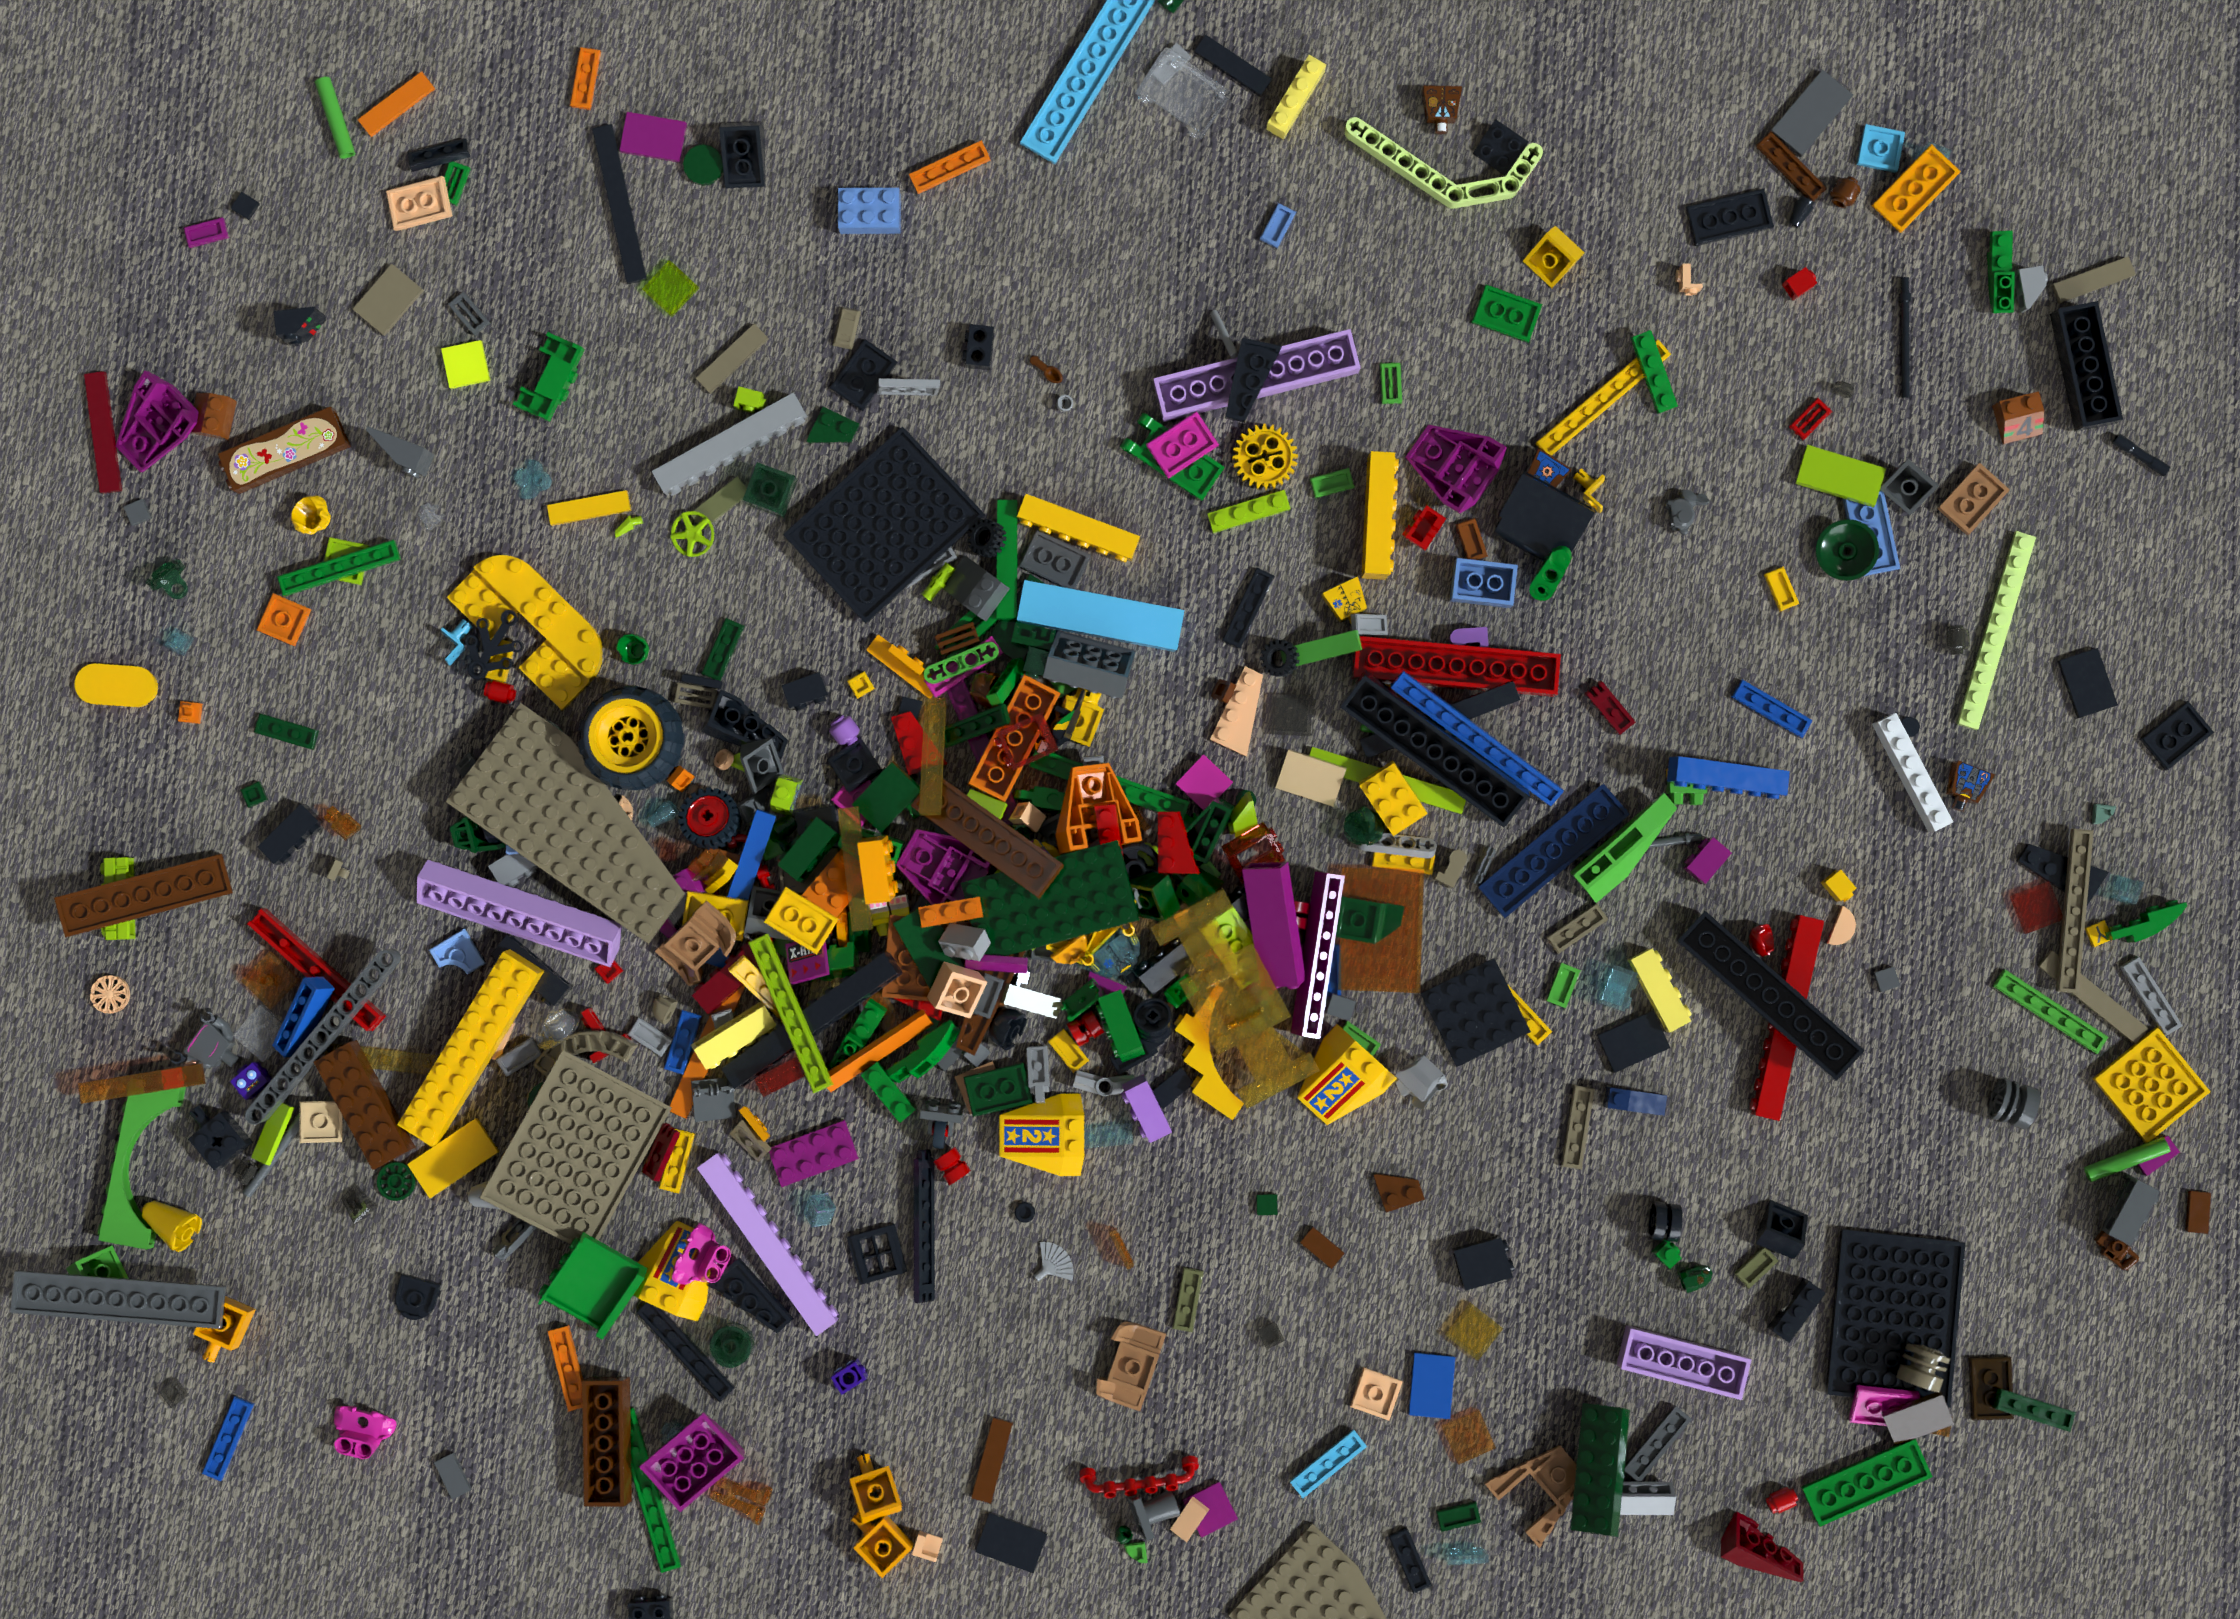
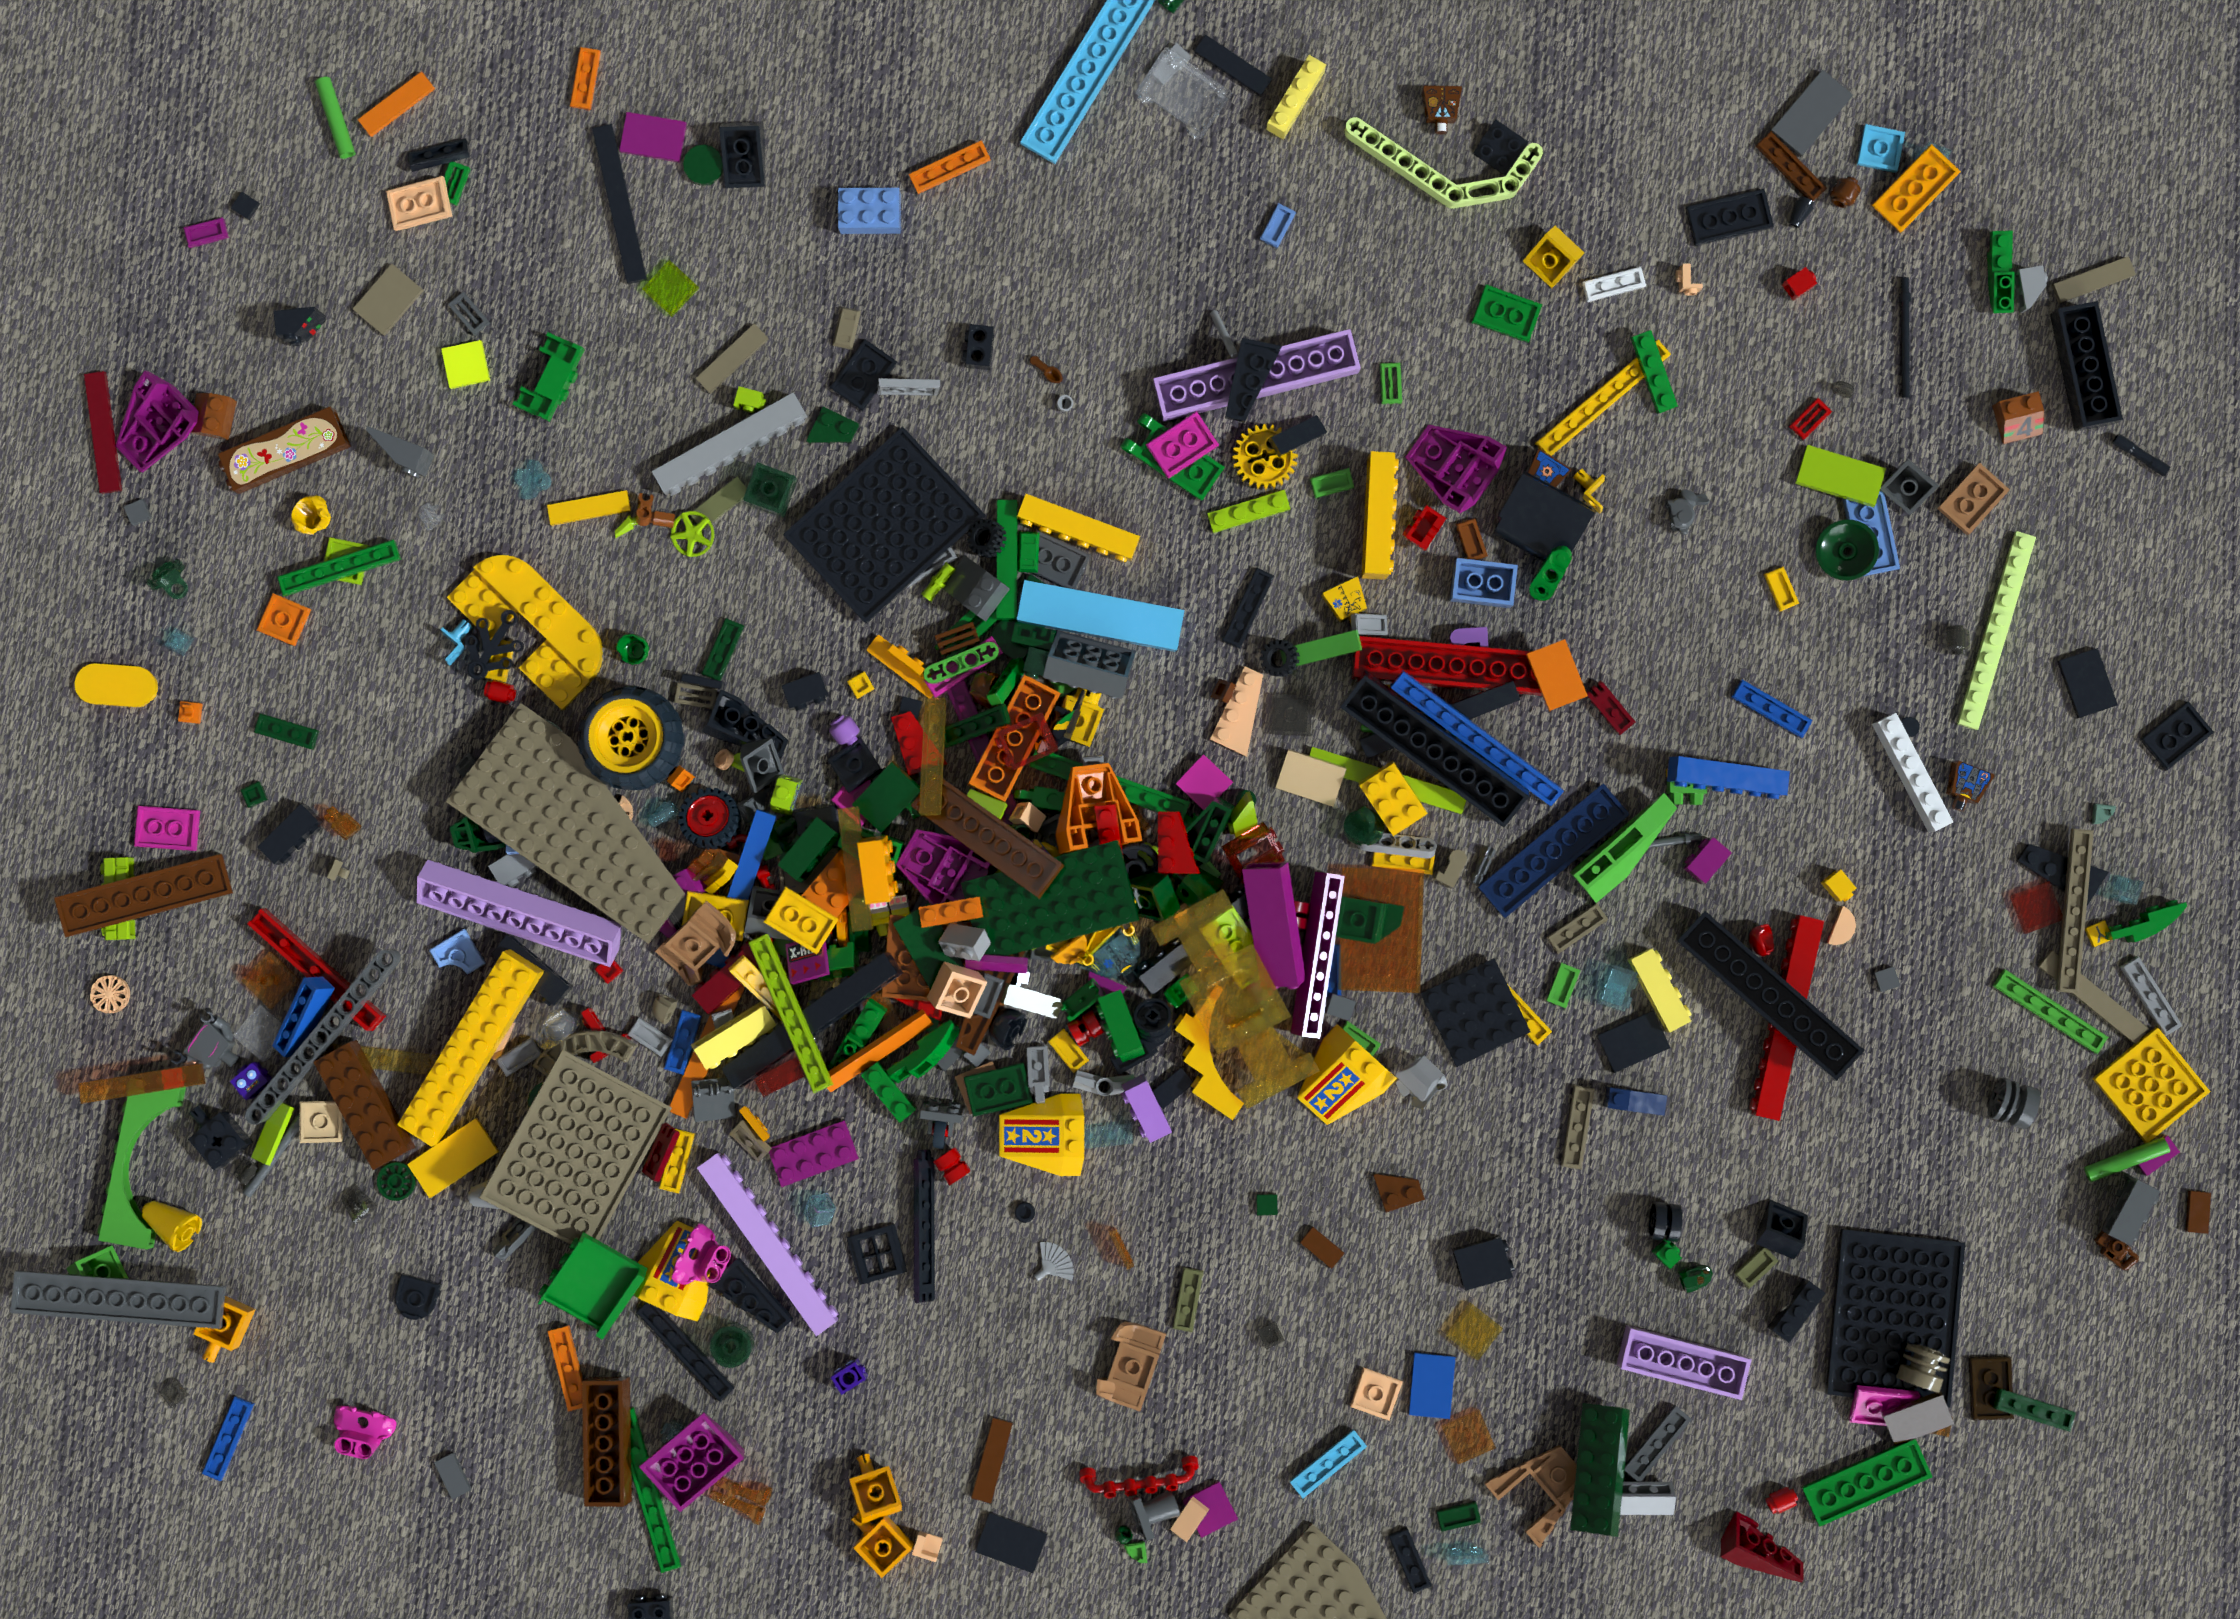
(167, 828): none -> dark pink tile
(645, 516): none -> dark orange bar
(1028, 552): none -> green tile
(1297, 436): none -> black tile
(1556, 675): none -> orange tile
(1613, 284): none -> white tile

